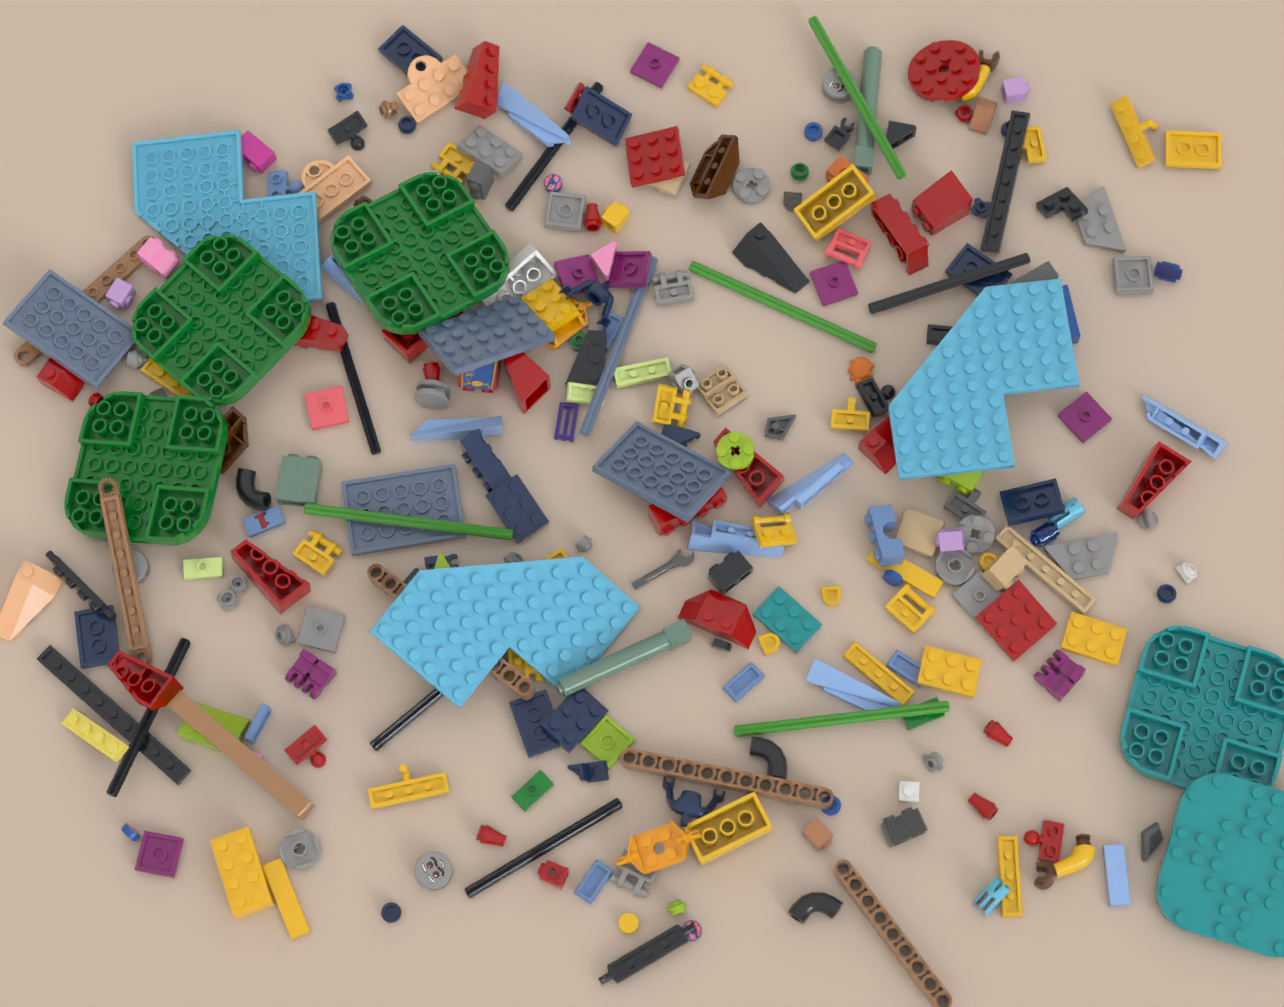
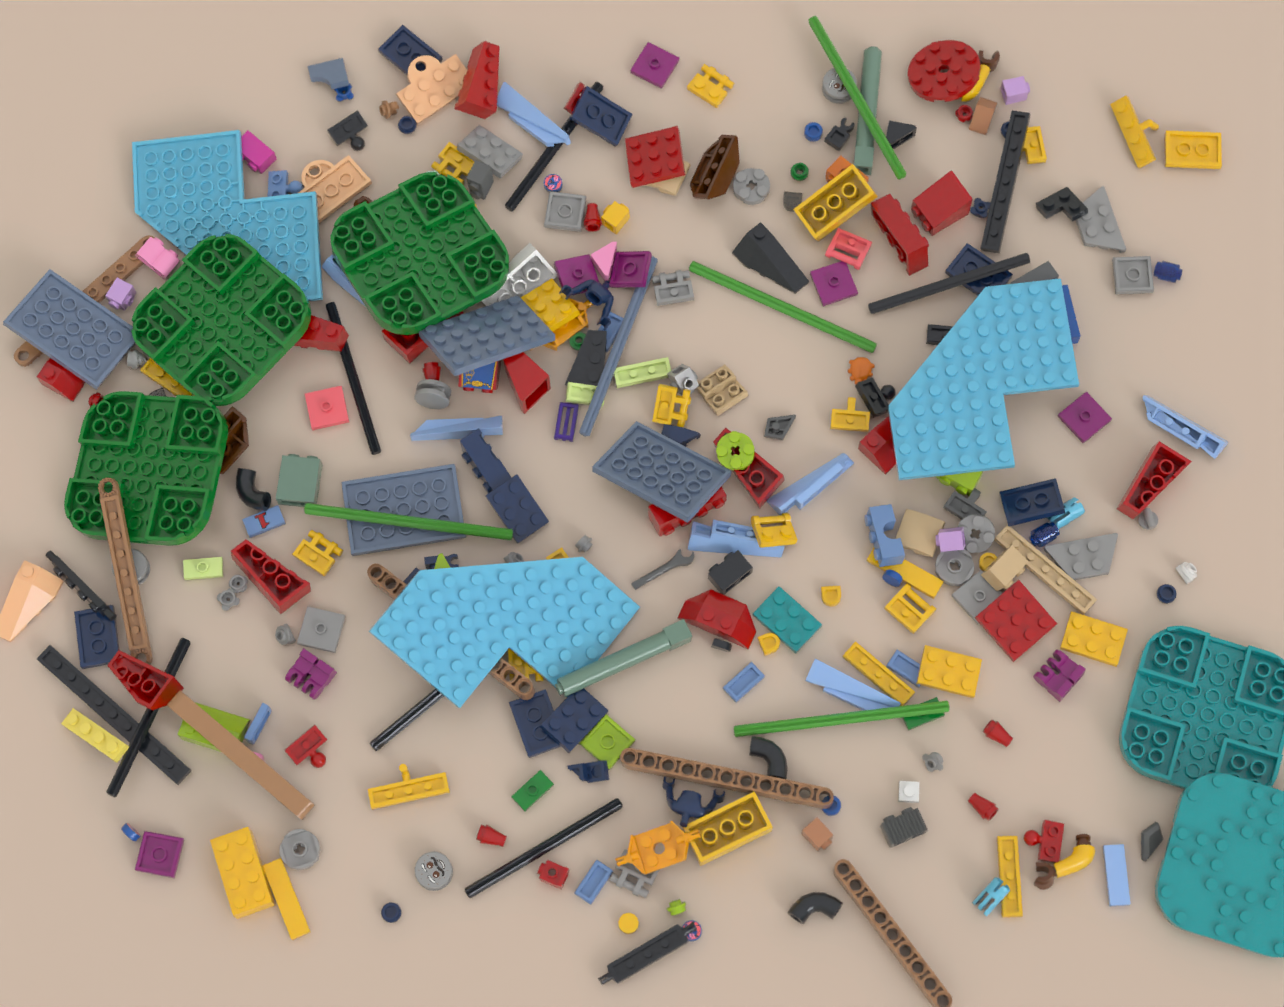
(330, 72): none -> sand blue tile

